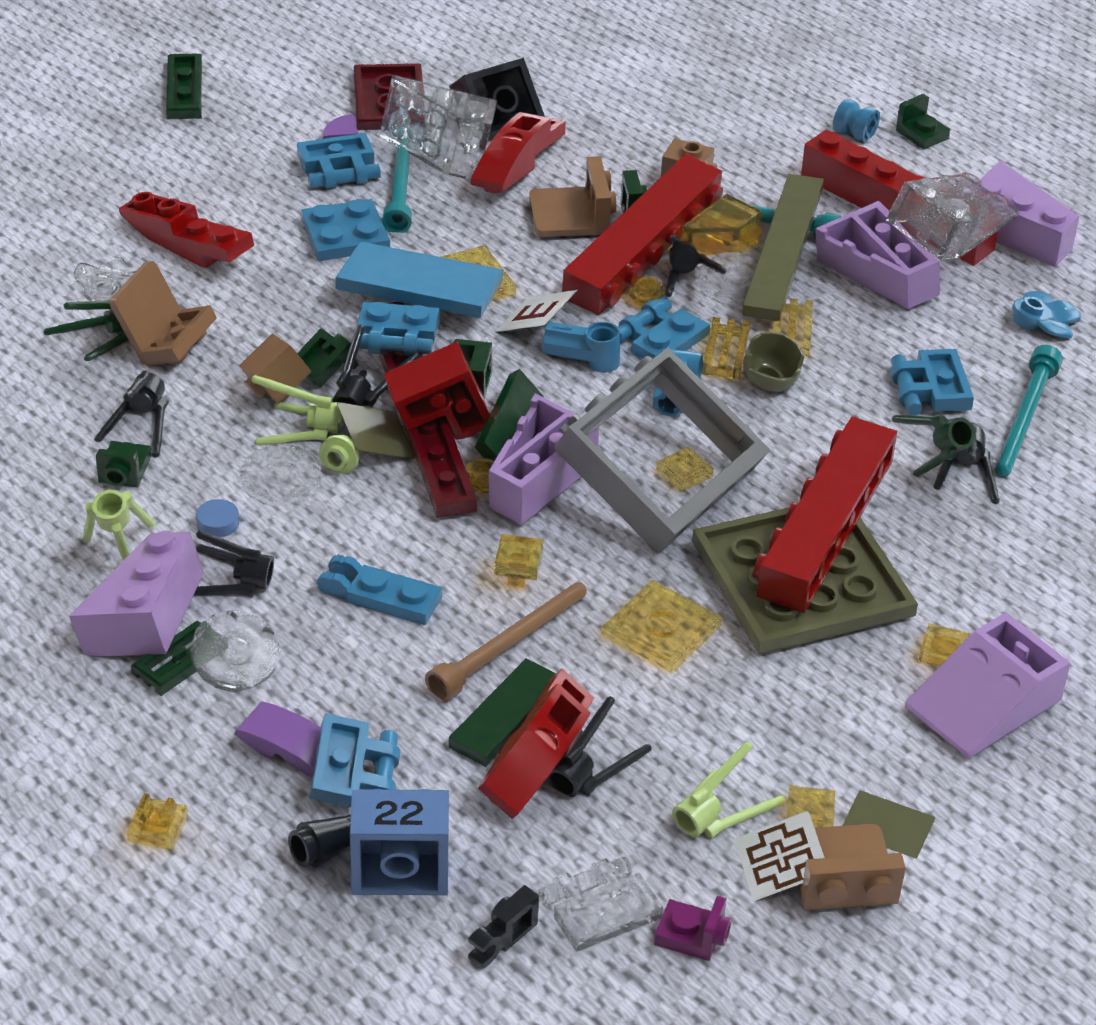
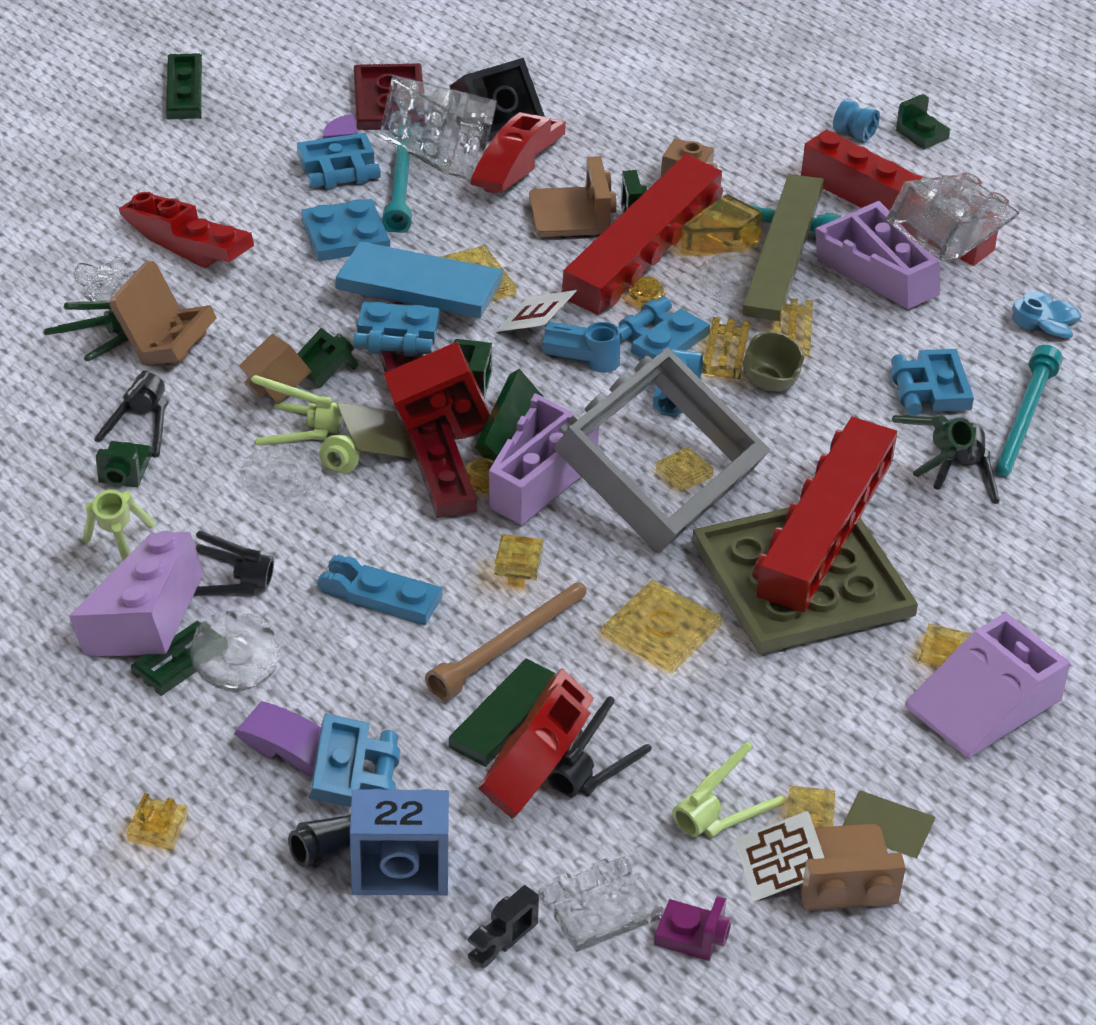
(218, 517): medium blue tile -> none
(356, 388): black plant -> none
(684, 259): black plant -> none
(1043, 226): lavender wedge -> none

